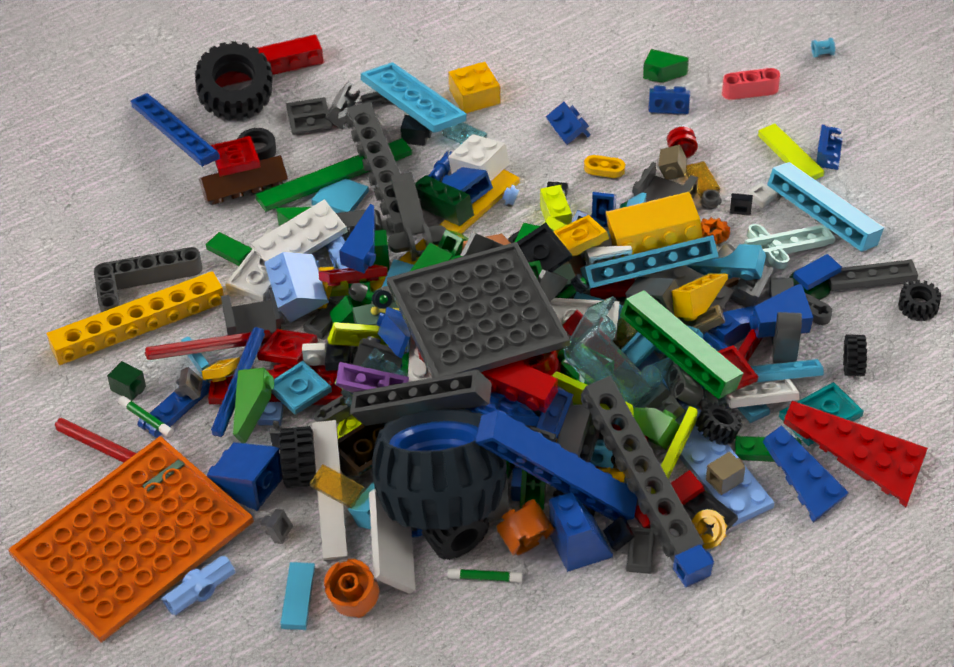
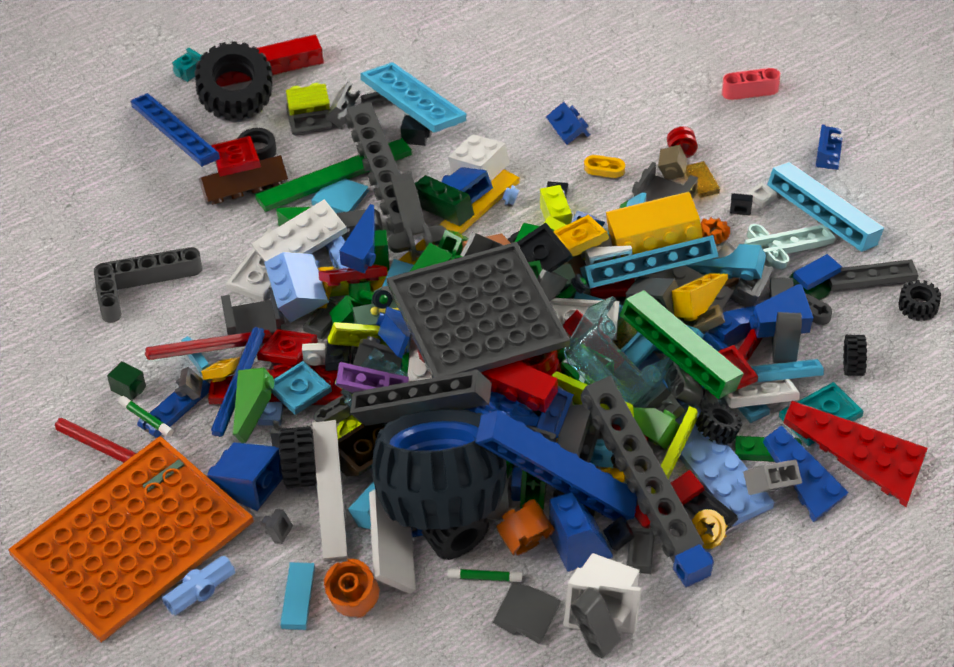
(135, 318): yellow brick -> none
(185, 65): none -> teal brick
(228, 248): green tile -> none
(307, 99): none -> neon yellow brick
(337, 486): clear yellow tile -> none
(358, 291): dark grey hinge -> none
(441, 167): blue pin -> none
(462, 132): clear light blue plate -> none
(474, 87): yellow brick -> none
(526, 611): none -> dark grey slope
(595, 622): none -> dark grey beam
(601, 204): blue slope -> none
(616, 585): none -> white piece
(664, 66): green slope -> none
(669, 100): blue bracket -> none
(711, 199): dark grey plate -> none
(725, 473): dark tan brick -> none
(772, 477): none -> light grey brick
(789, 150): neon yellow tile -> none
(817, 47): medium azure bush -> none

